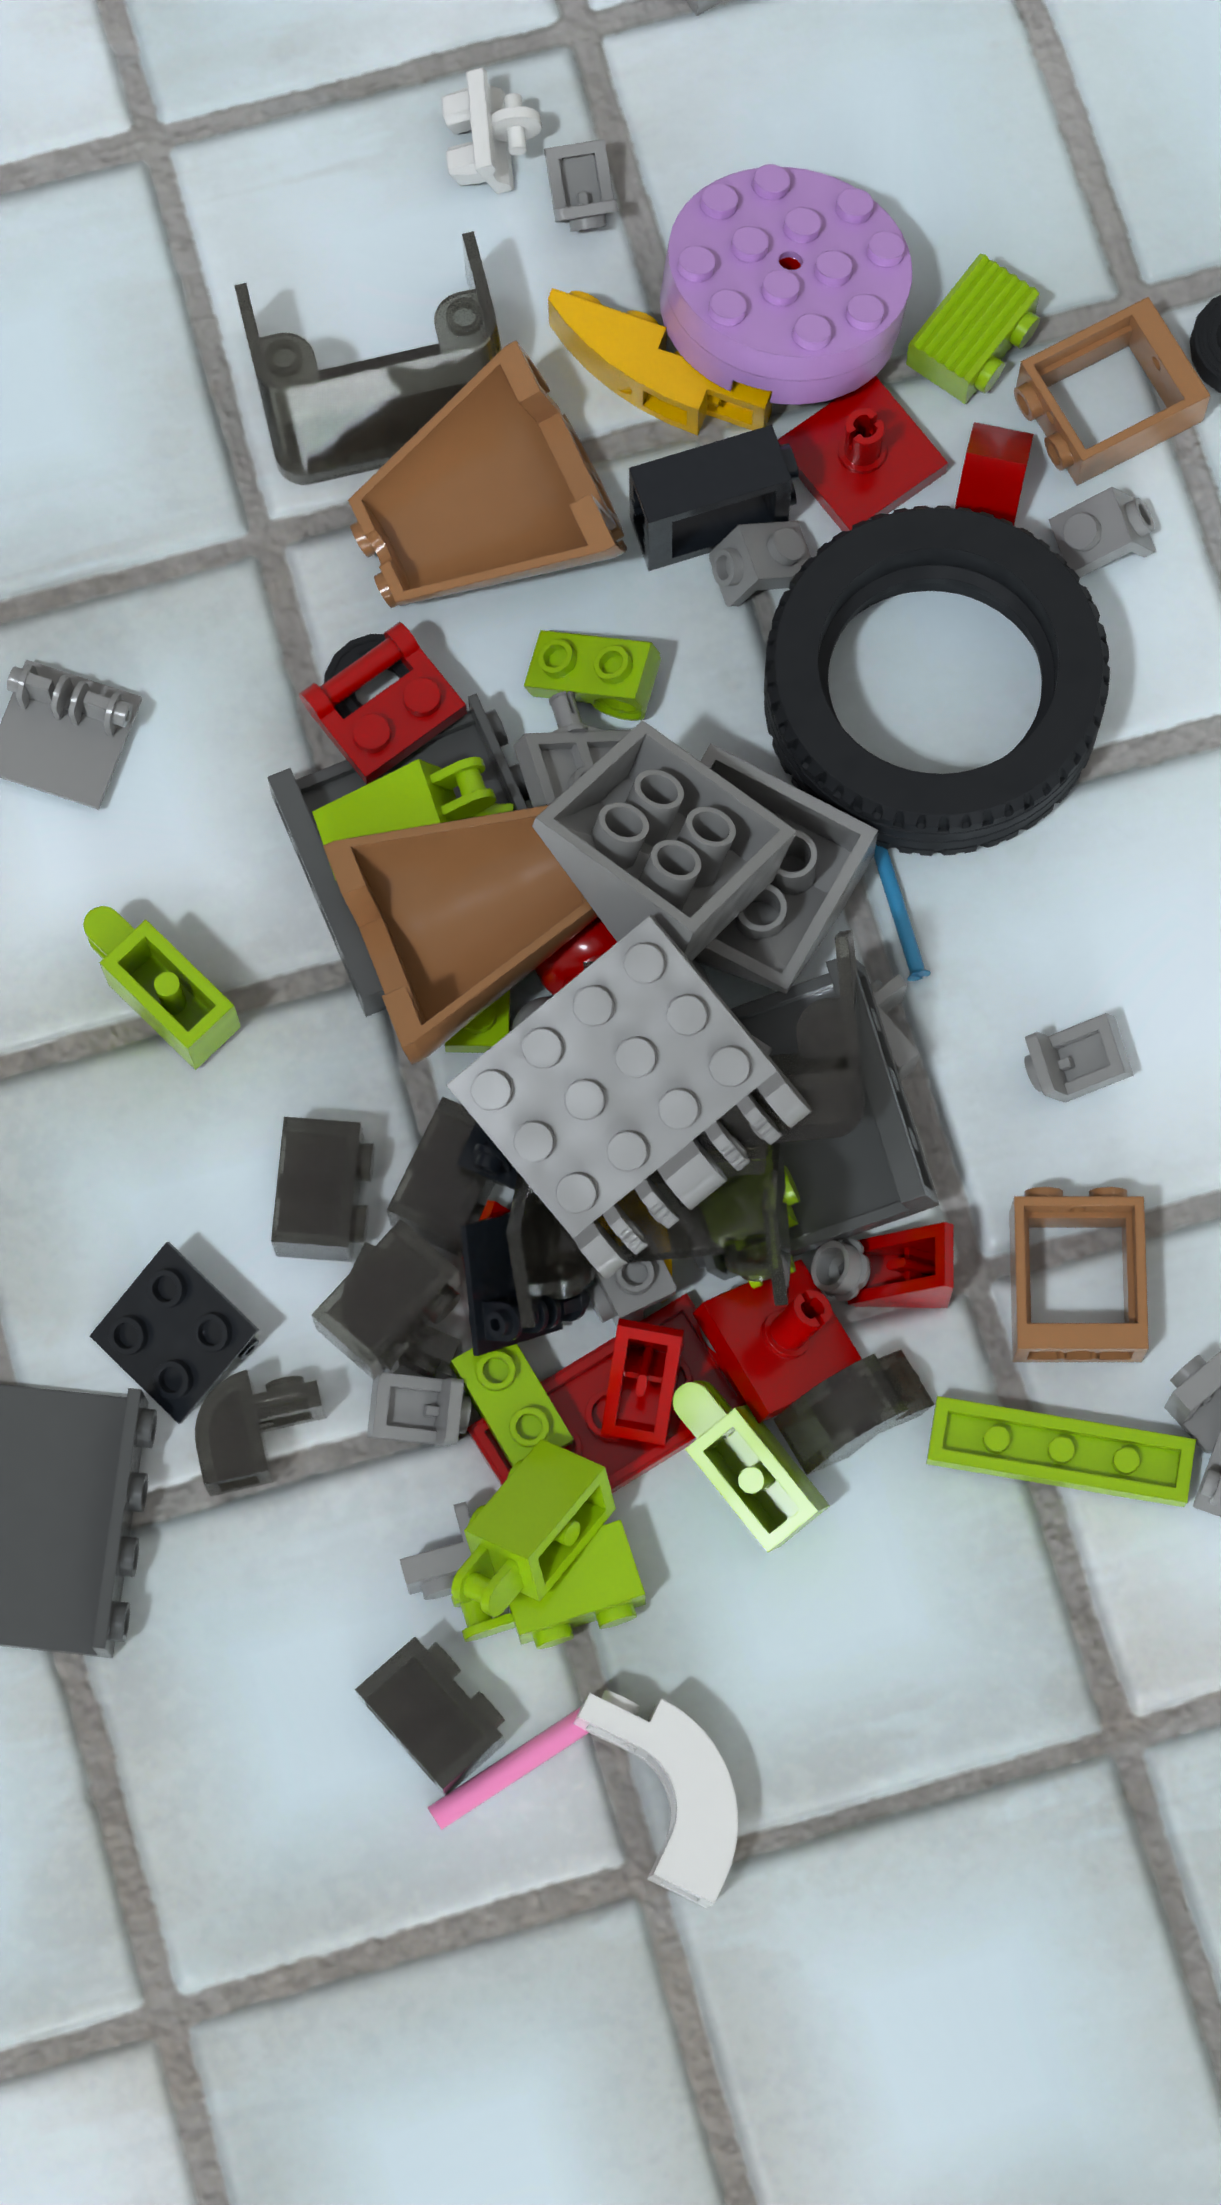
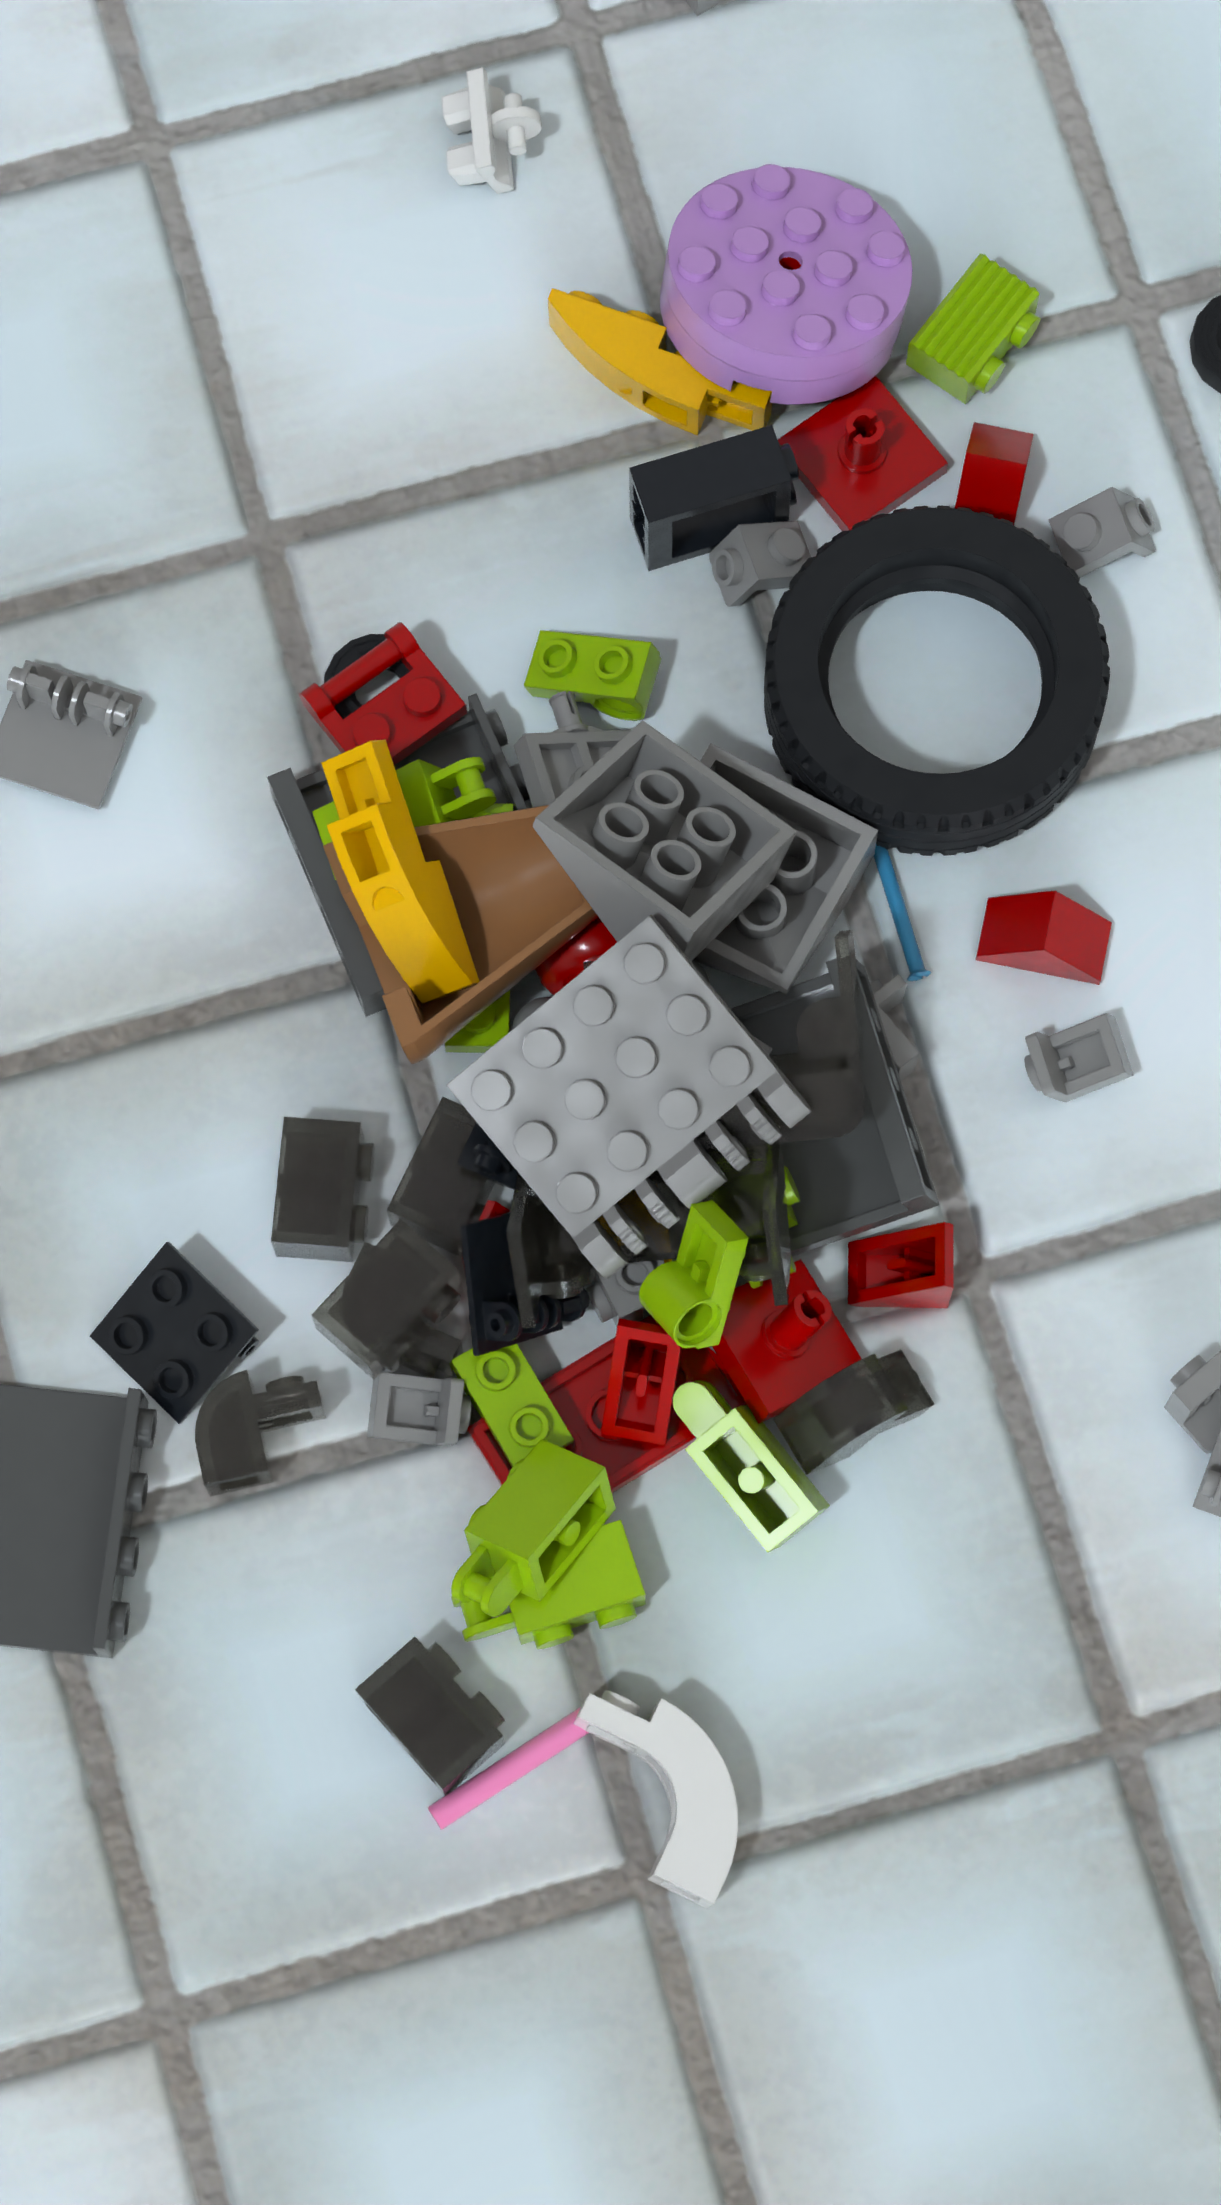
(161, 985): lime brick -> none
(367, 410): clear smoke windscreen -> none
(393, 884): none -> yellow slope
(435, 1569): light grey bracket -> none
(486, 493): medium nougat cone -> none
(580, 184): light grey bracket -> none
(697, 1288): none -> lime plate
(840, 1268): light grey plate -> none
(1044, 936): none -> red slope
(1061, 1451): lime plate -> none
(1079, 1341): medium nougat window -> none
(1159, 357): medium nougat window -> none

